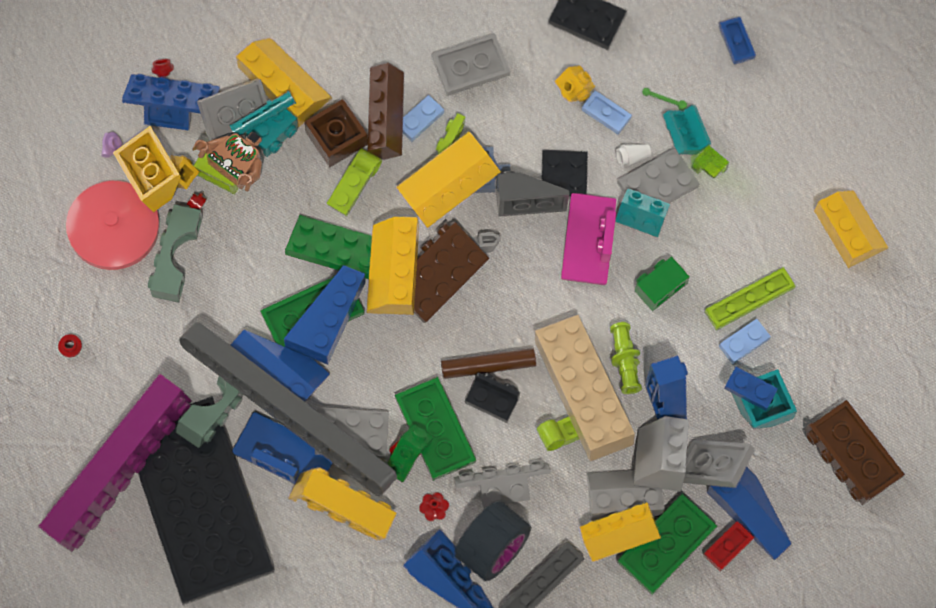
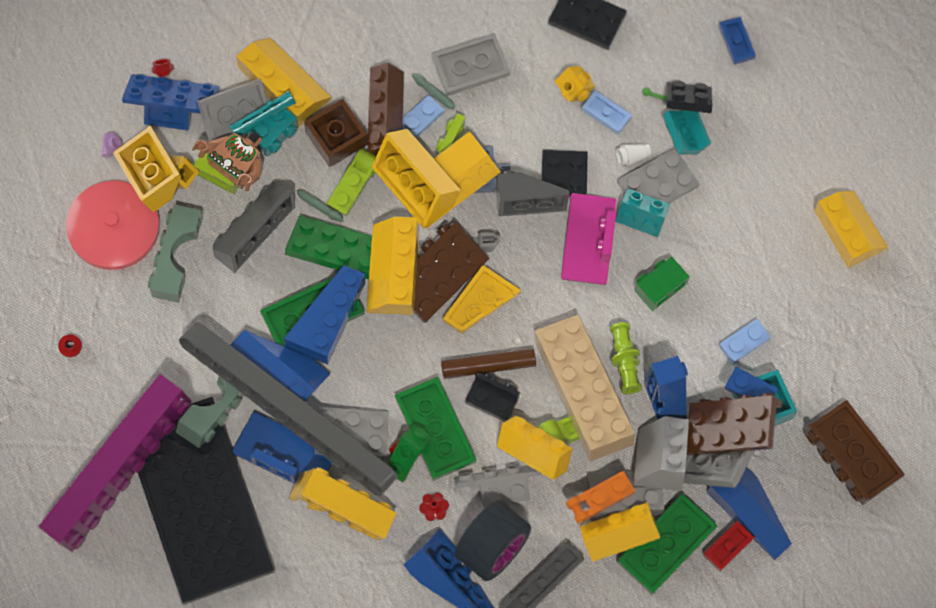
(196, 201): red plate -> none
(254, 226): none -> dark grey slope
(320, 206): none -> sand green piece
(415, 177): none -> yellow slope
(432, 90): none -> sand green piece
(479, 299): none -> yellow wing
(534, 447): none -> yellow brick
(601, 497): none -> orange plate
(689, 97): none -> black plate
(710, 162): clear neon green panel -> none
(732, 424): none -> bracket
(749, 298): lime tile -> none

